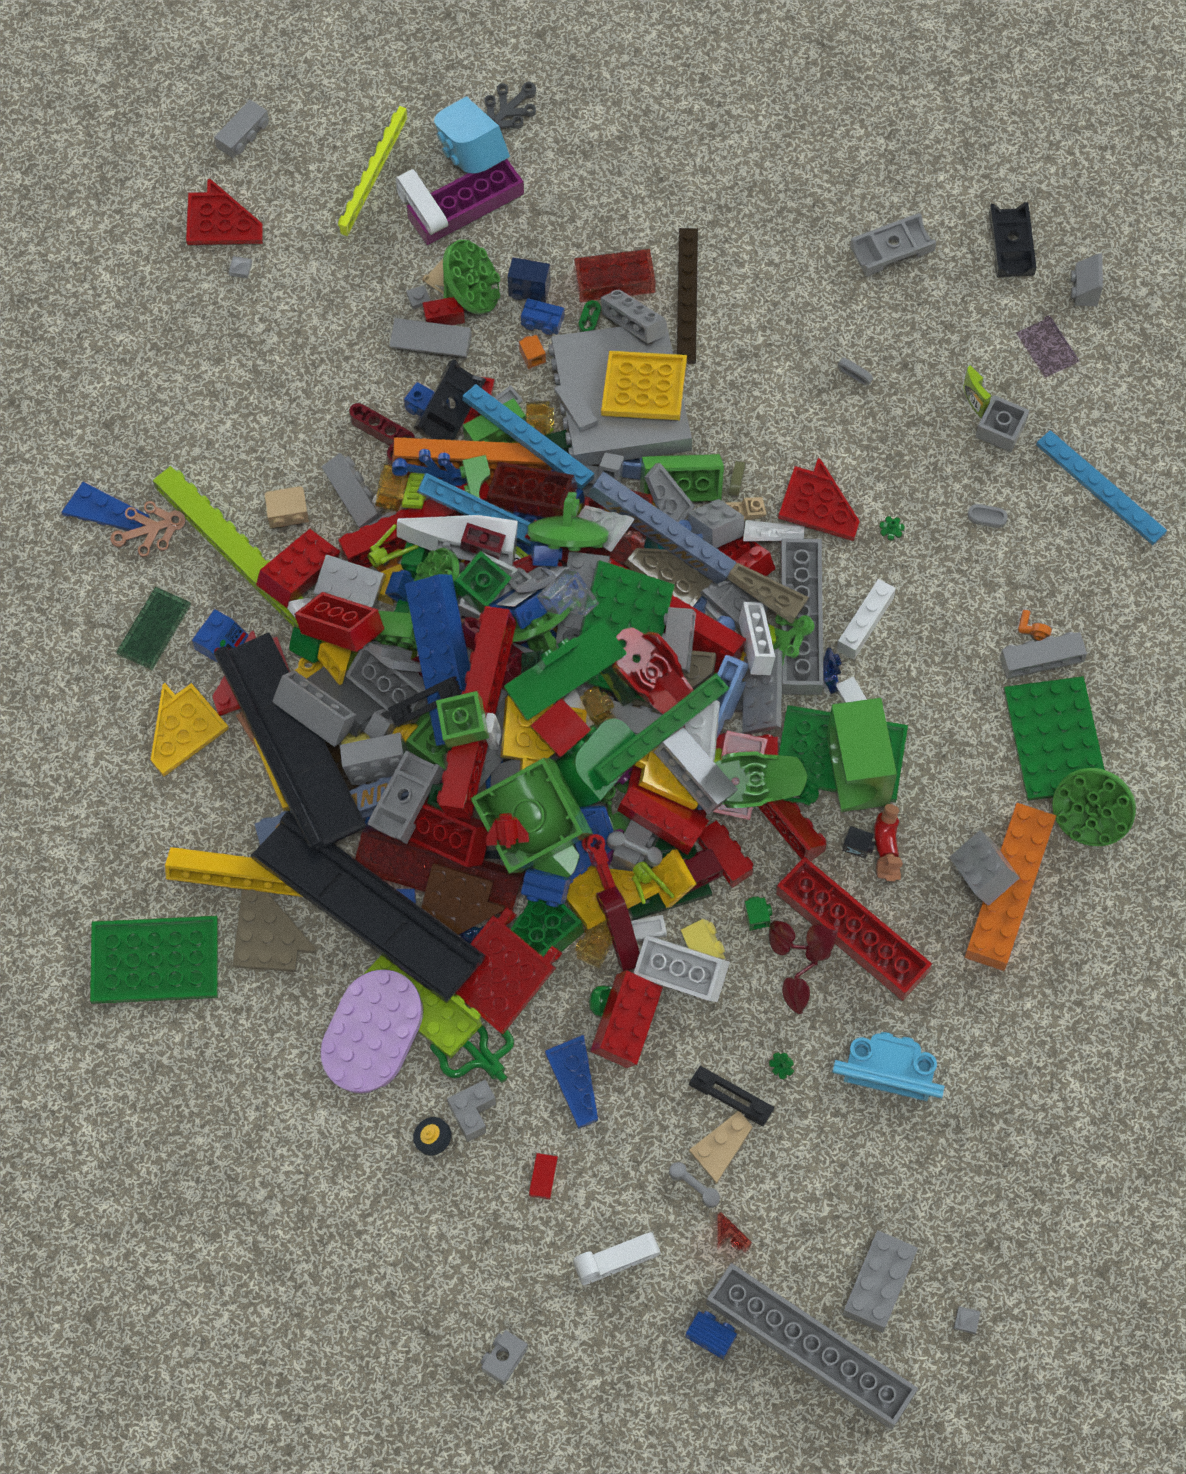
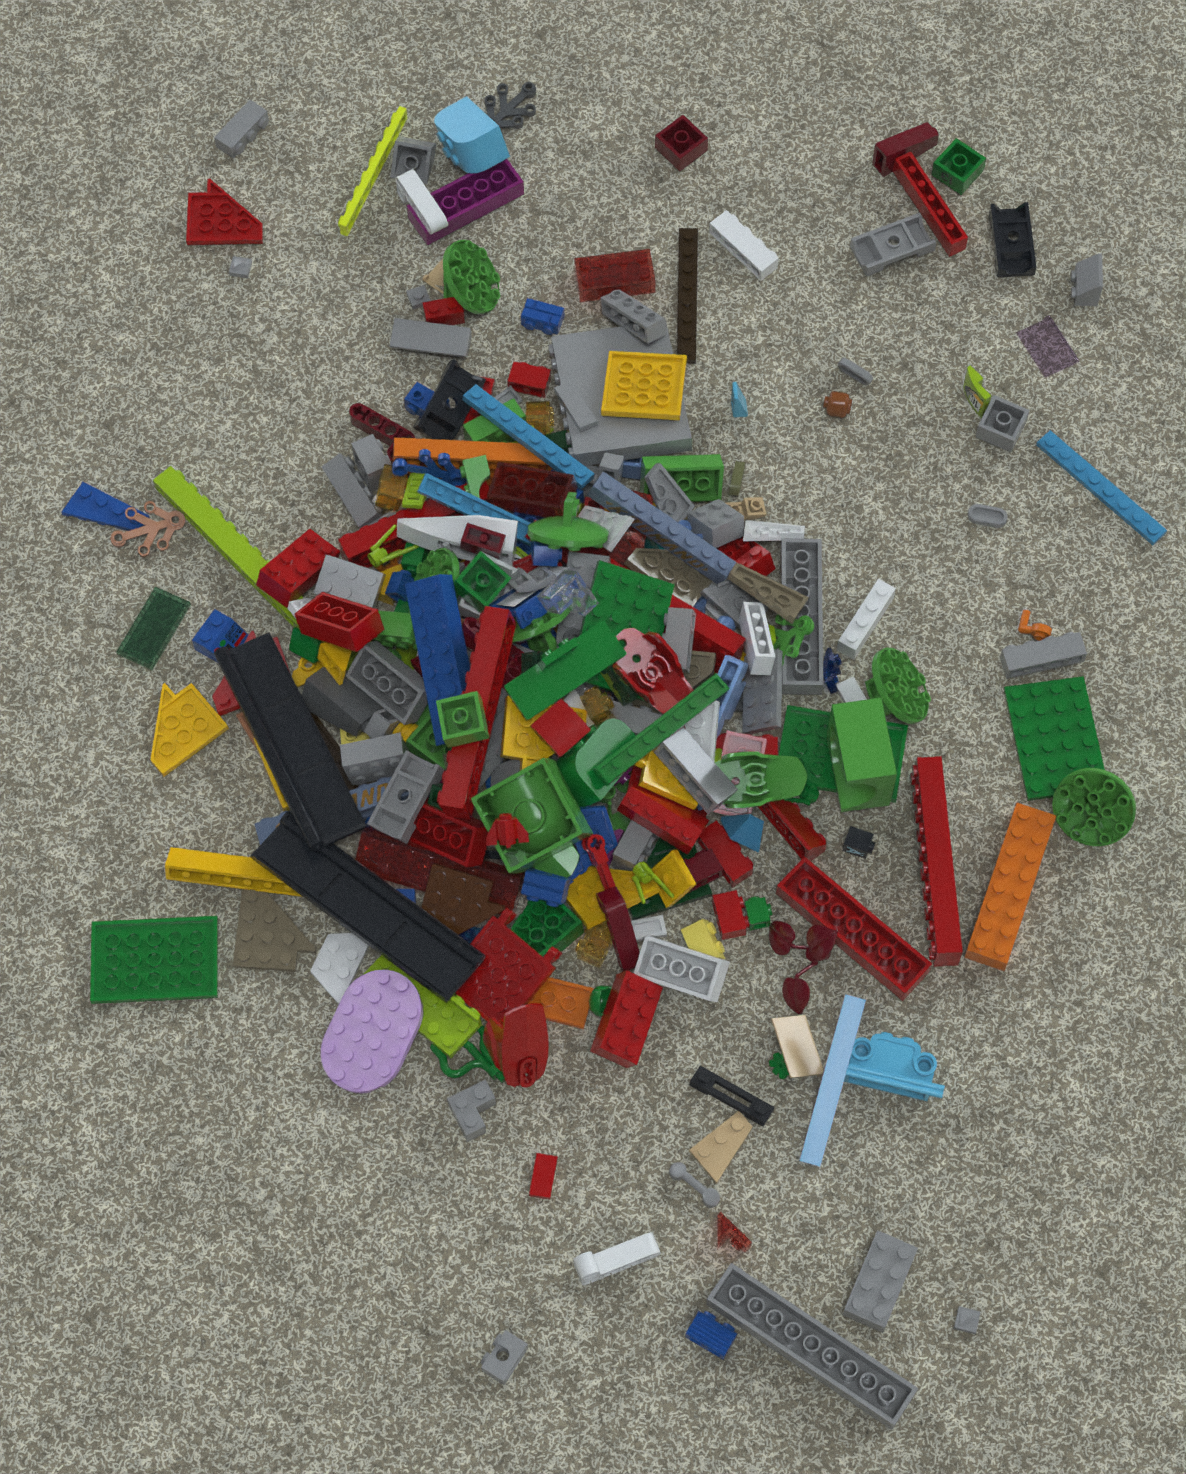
(286, 507): tan bracket -> none
(314, 708): light grey brick -> none
(338, 963): none -> white wing
(369, 459): none -> light grey brick
(394, 657): light grey slope -> none
(402, 713): black container -> none
(413, 155): none -> light grey slope
(432, 1136): black wheel -> none
(494, 731): white tile -> none
(519, 1044): none -> red piece
(528, 279): dark blue brick -> none
(529, 379): none -> red brick
(532, 351): orange brick -> none
(564, 1002): none -> orange tile
(573, 1075): blue wing -> none
(585, 316): green beam -> none
(652, 855): light grey bar -> none
(681, 143): none -> dark red brick
(729, 914): none -> red brick
(738, 402): none -> medium azure slope
(744, 245): none -> white brick
(744, 829): none -> dark azure slope
(798, 1046): none -> tan piece
(818, 503): red wing -> none
(832, 1080): none -> tile
(838, 404): none -> dark orange head
(885, 837): piece -> none
(891, 528): green plant -> none
(897, 684): none -> bright green bracket
(917, 140): none -> dark red slope
(930, 204): none -> red brick
(936, 861): none -> red brick
(958, 166): none -> green brick
(984, 867): light grey brick -> none

